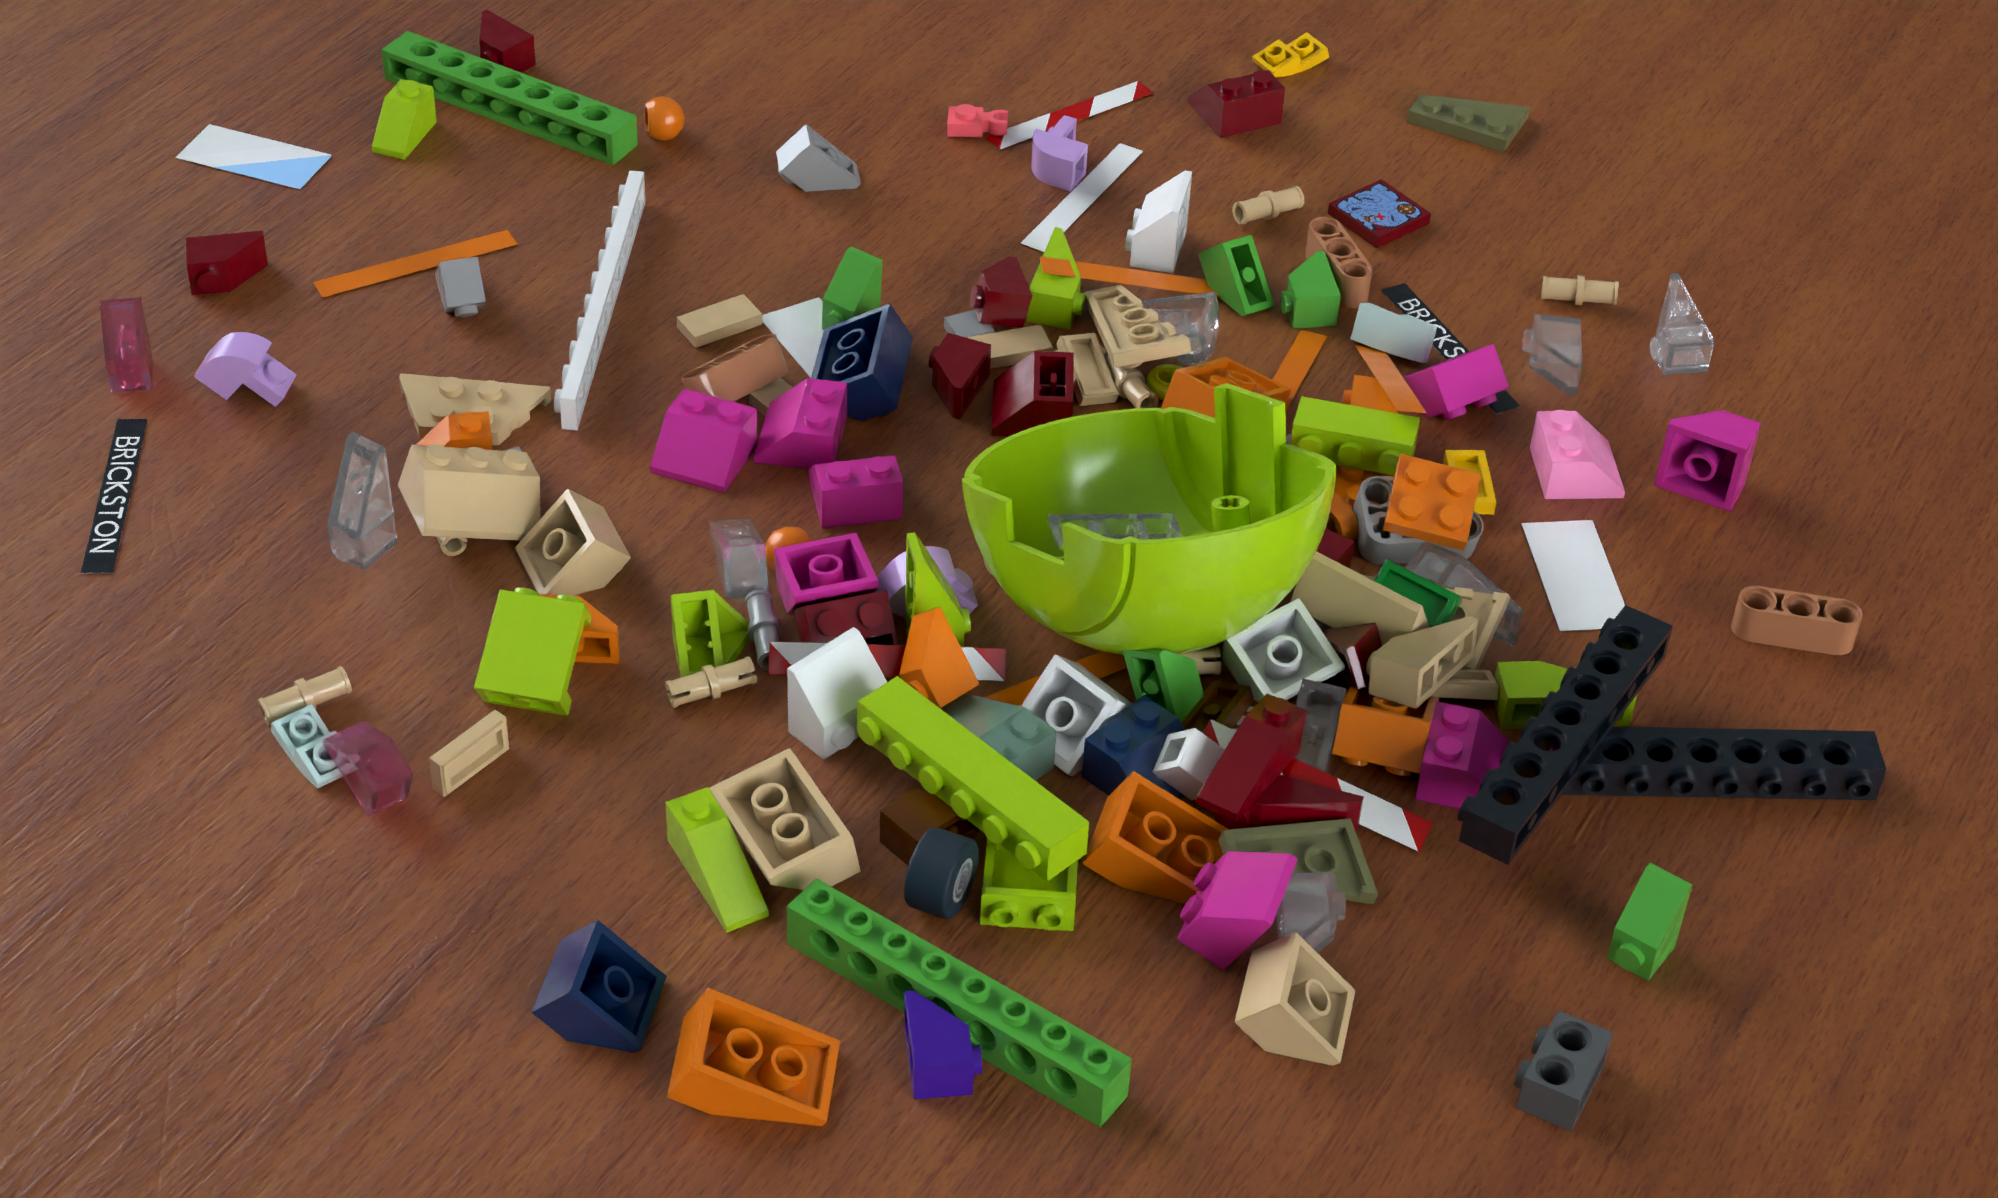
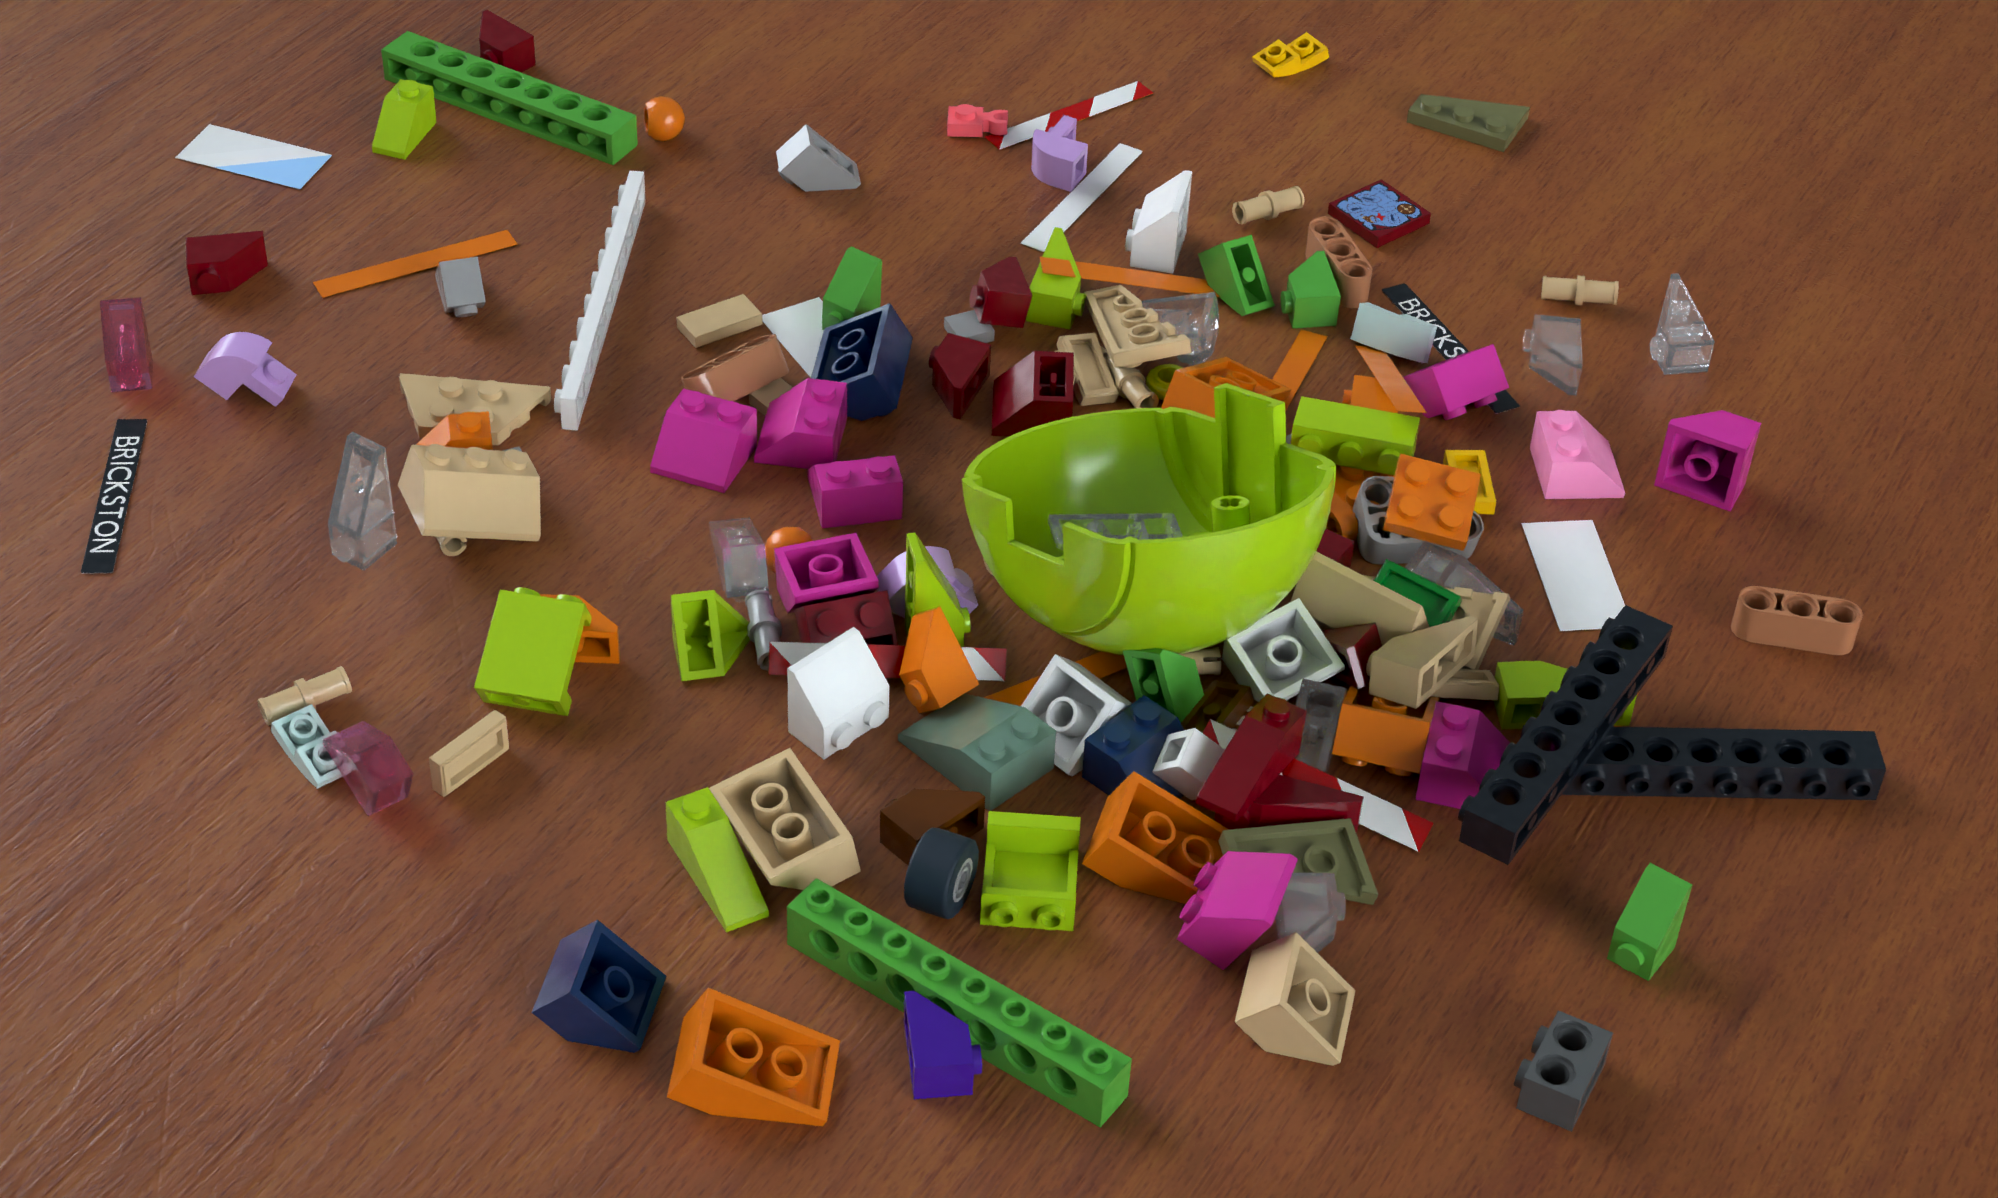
(572, 548): tan slope -> none
(711, 682): tan pin -> none
(972, 778): lime brick -> none
(1014, 345): tan tile -> none
(1240, 103): dark red slope -> none

